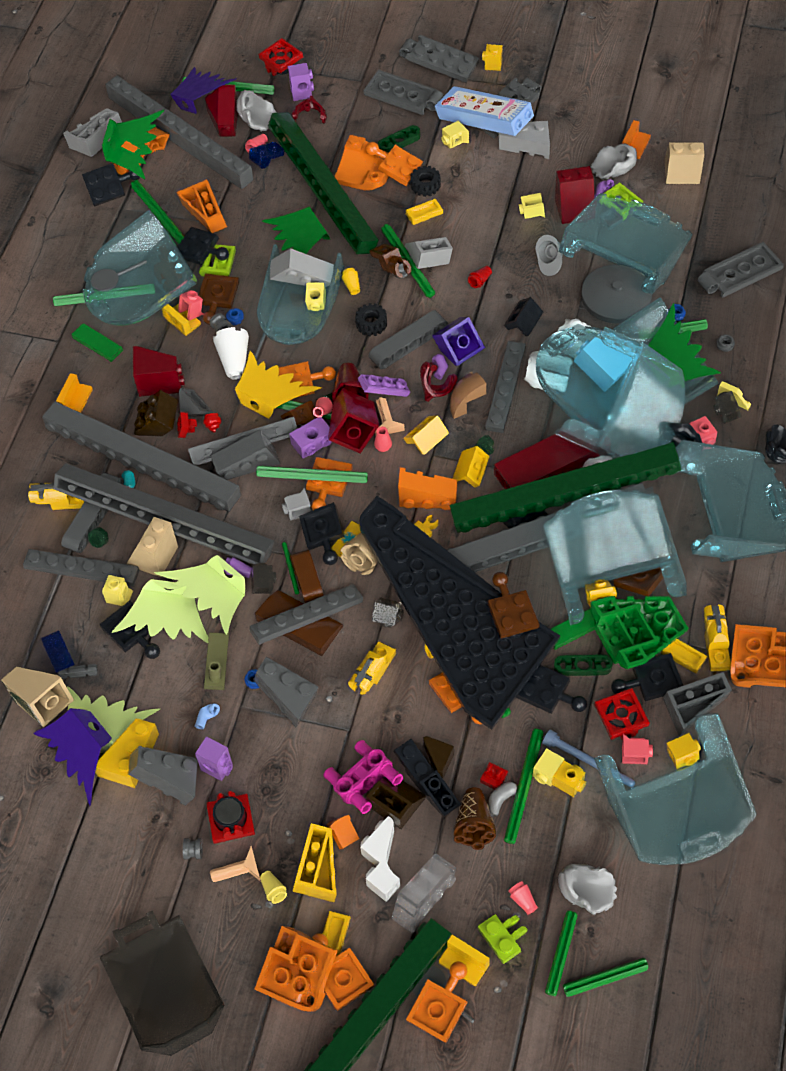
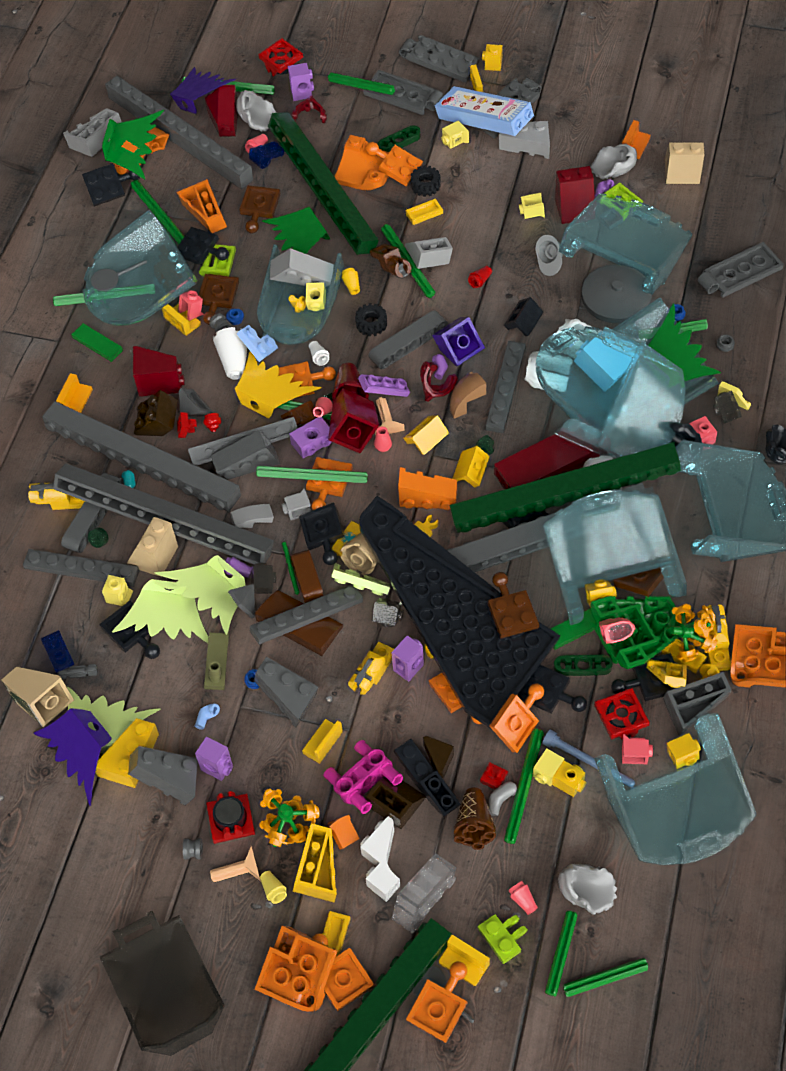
(244, 599): none -> dark grey slope
(247, 516): none -> light grey slope
(258, 346): none -> light blue plate
(259, 203): none -> reddish brown plate
(286, 813): none -> light orange plant
(298, 304): none -> yellow plate
(319, 354): none -> white cone
(323, 740): none -> yellow panel
(342, 576): none -> yellowish green wing
(361, 83): none -> green axle
(408, 658): none -> medium lavender brick
(475, 78): none -> yellow tile
(515, 720): none -> orange plate
(616, 629): none -> rock
(669, 673): none -> yellow wing
(694, 632): none -> light orange plant
(708, 670): none -> yellow plate

